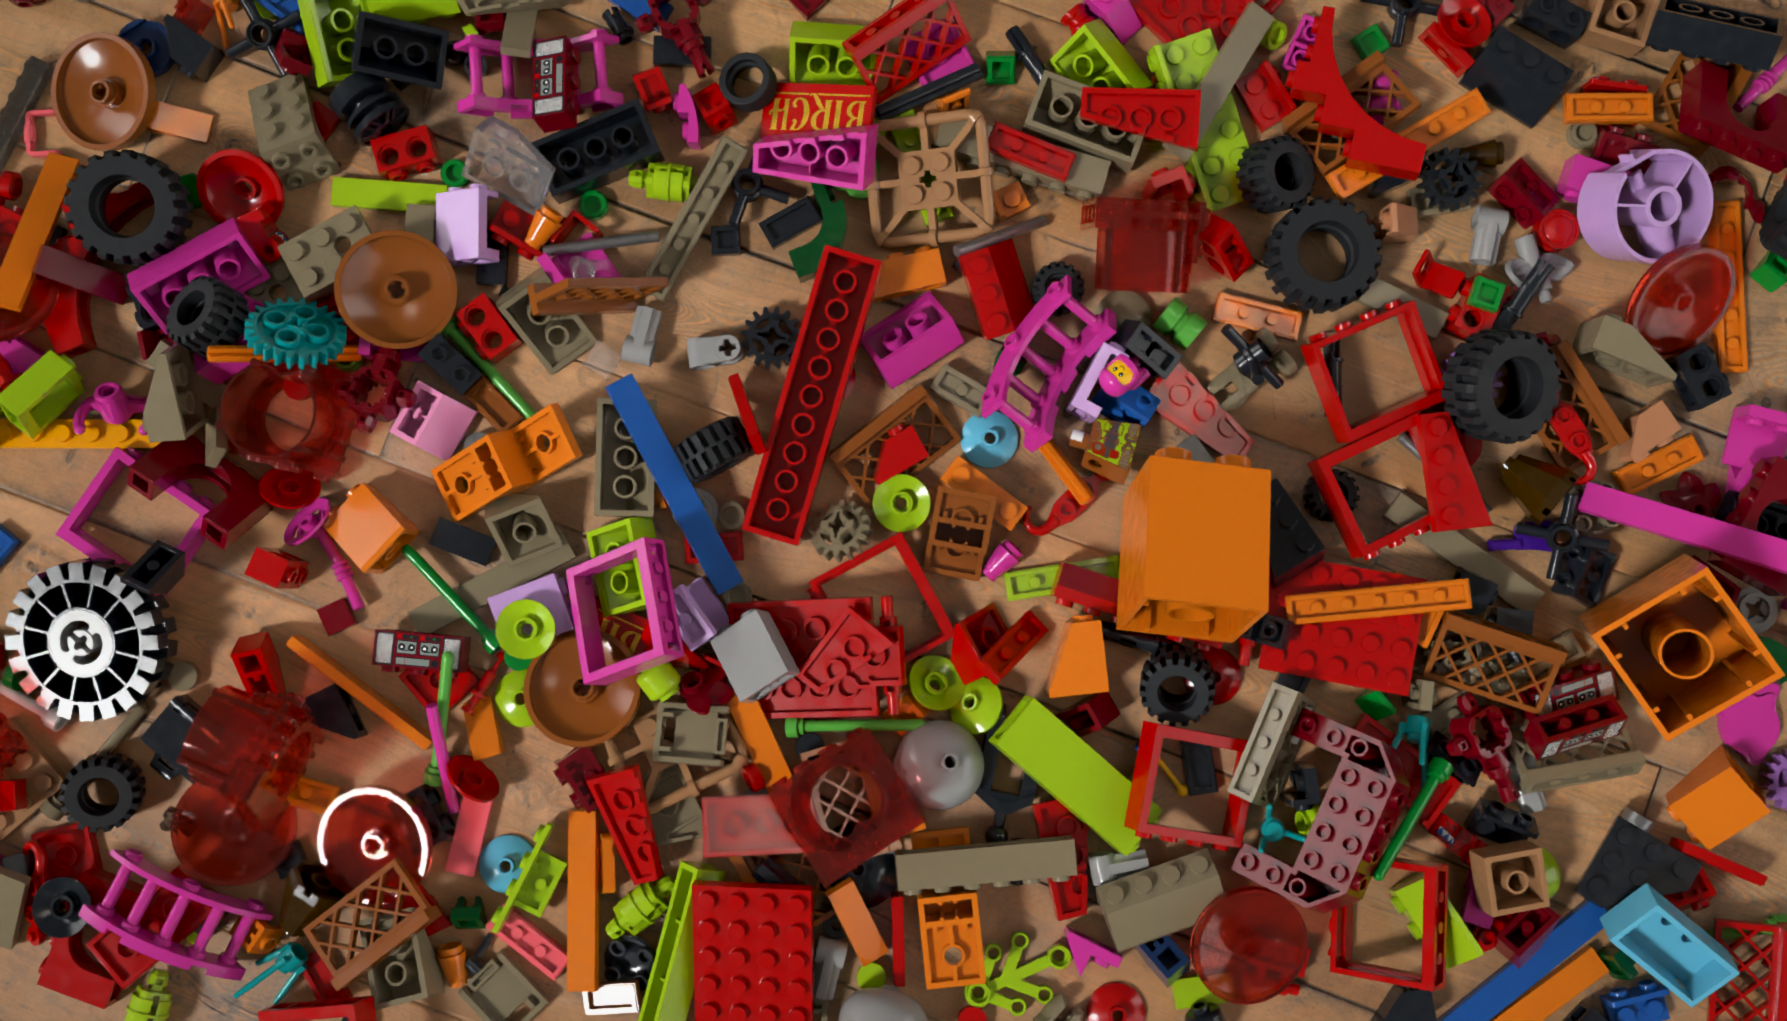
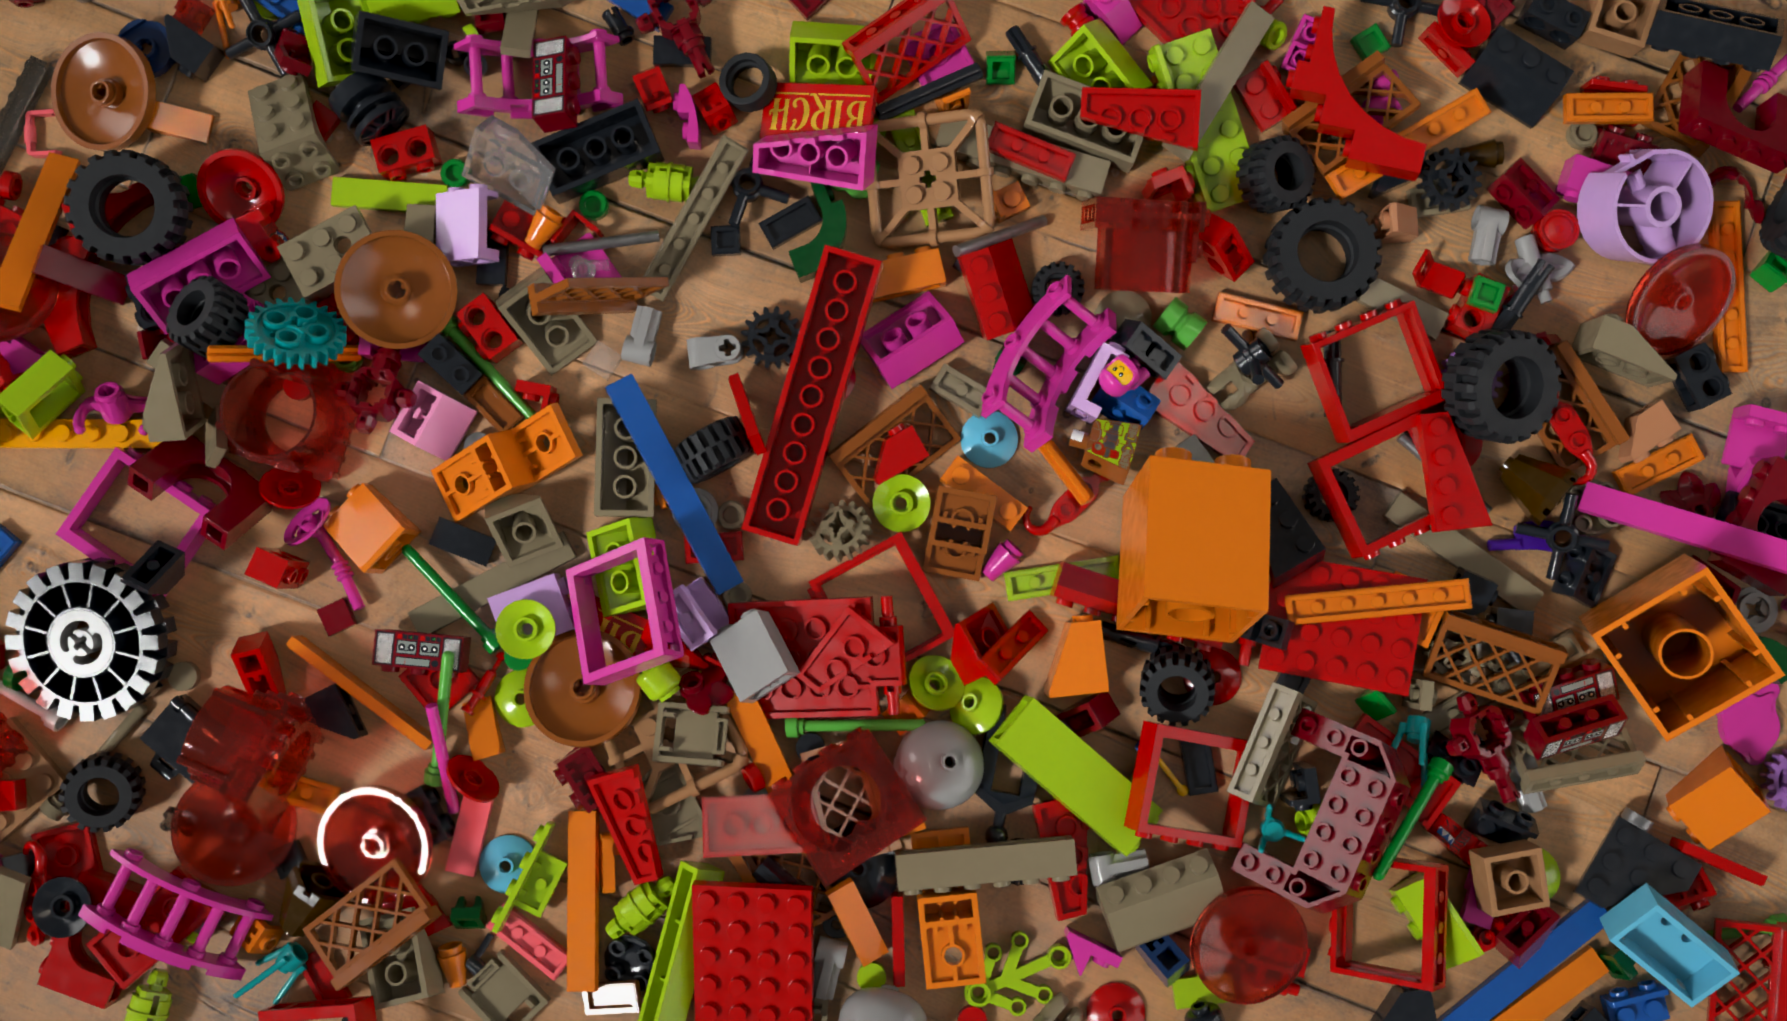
(534, 391): none -> red bracket

